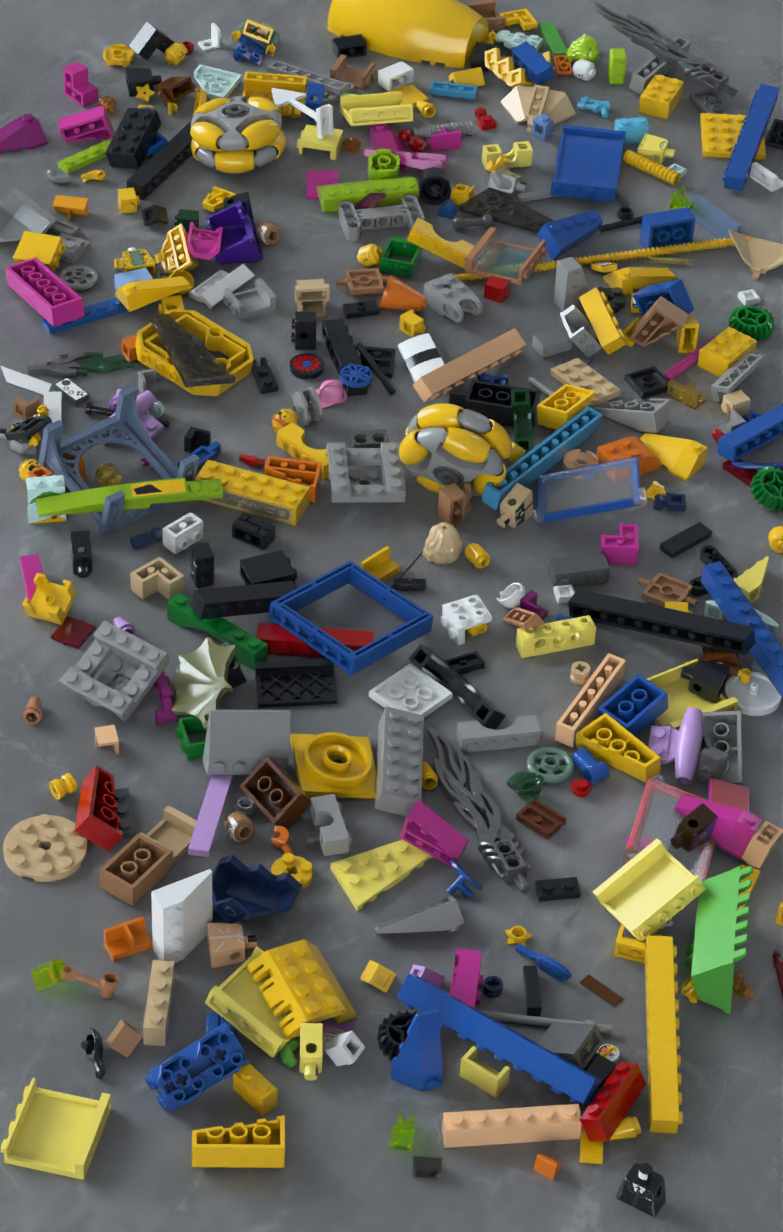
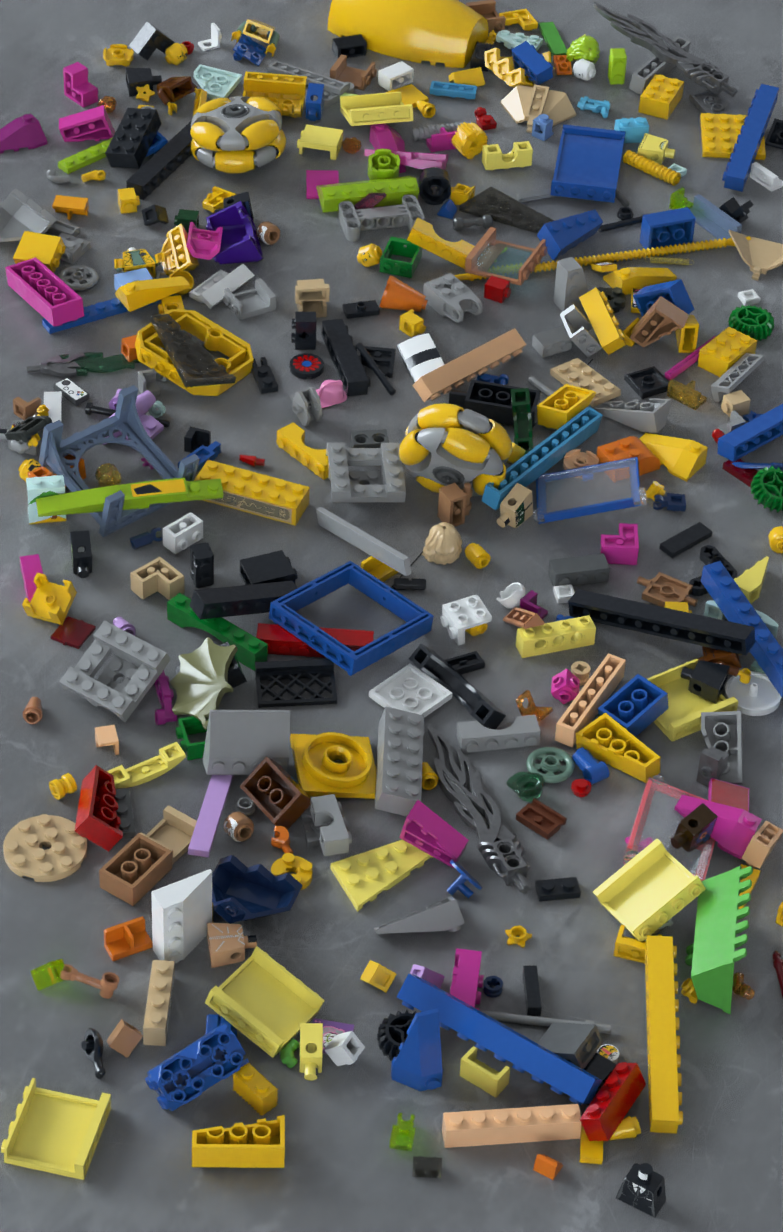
(25, 381): white sticker -> none
(150, 769): none -> light yellow slope
(253, 531): black brick -> none
(284, 418): yellow head -> none
(296, 471): orange wedge -> none
(301, 984): yellow slope -> none
(322, 116): white piece -> none
(356, 374): blue wheel -> none
(363, 281): medium nougat plate -> none
(364, 541): none -> light grey tile
(415, 144): red plate -> none
(469, 139): none -> yellow brick
(503, 179): light grey torso -> none
(540, 712): none -> clear orange bracket
(546, 963): blue piece -> none
(565, 686): none -> dark pink brick
(601, 990): reddish brown sticker -> none
(680, 745): lavender plate -> none
(736, 211): none -> black brick

